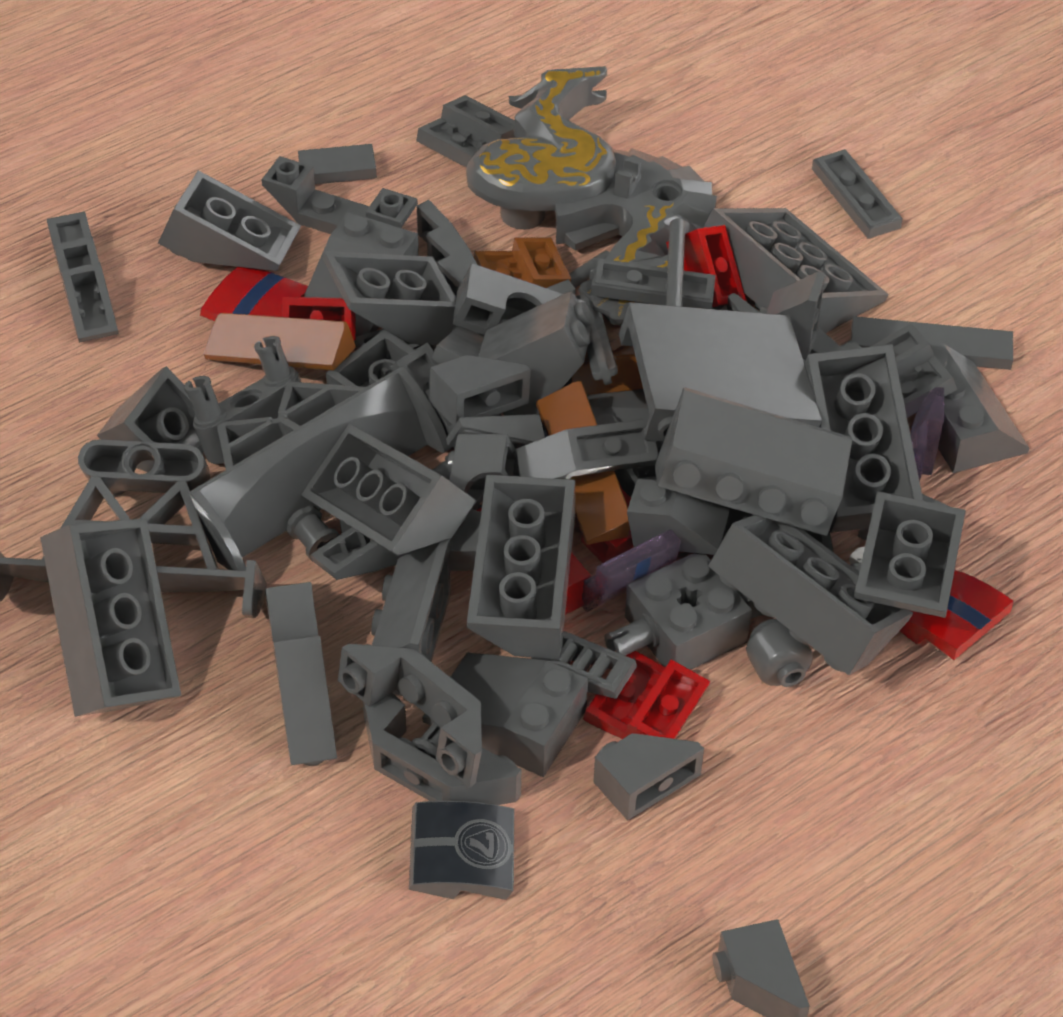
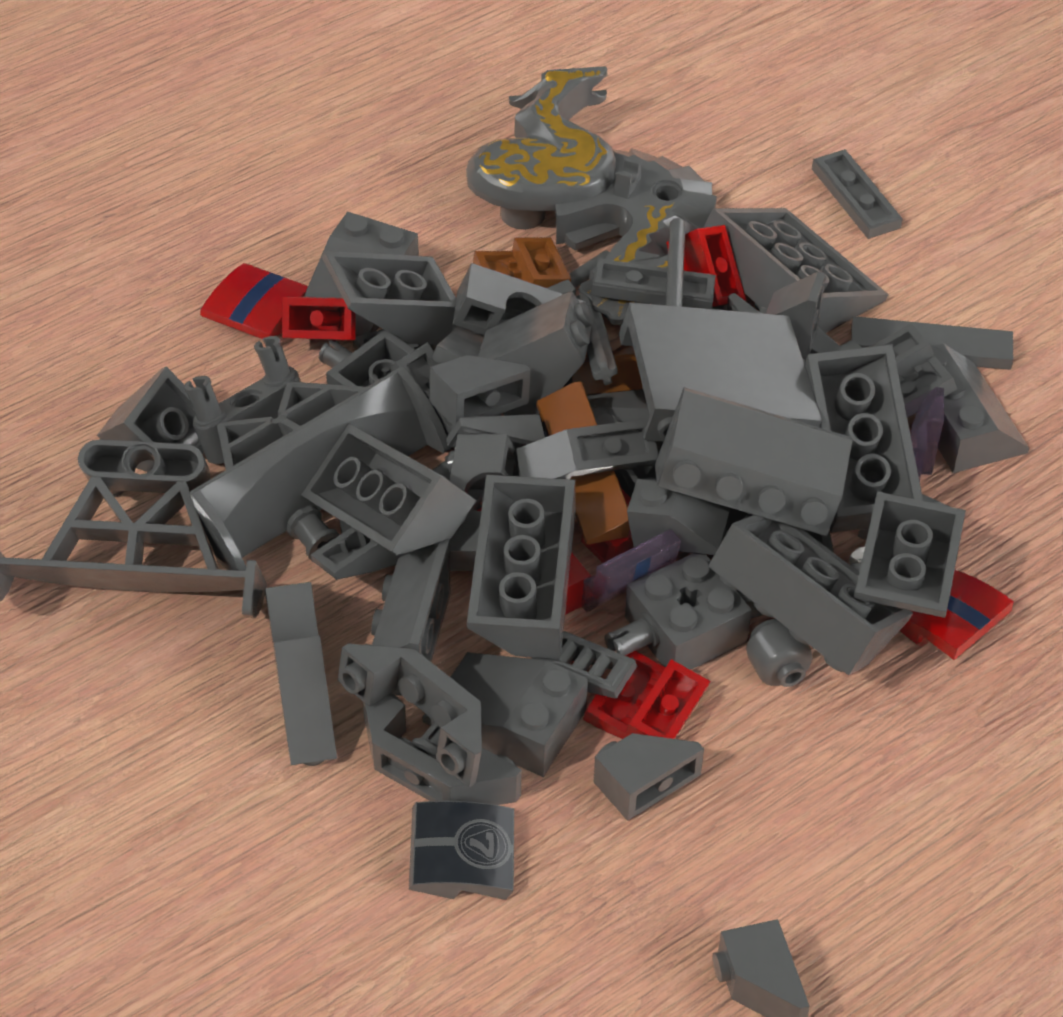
(82, 277): dark grey slope -> none
(110, 615): dark grey slope -> none
(226, 228): dark grey slope -> none
(294, 189): dark grey slope -> none
(304, 341): slope -> none
(340, 163): dark grey tile -> none
(444, 244): dark grey slope -> none
(464, 129): dark grey slope -> none

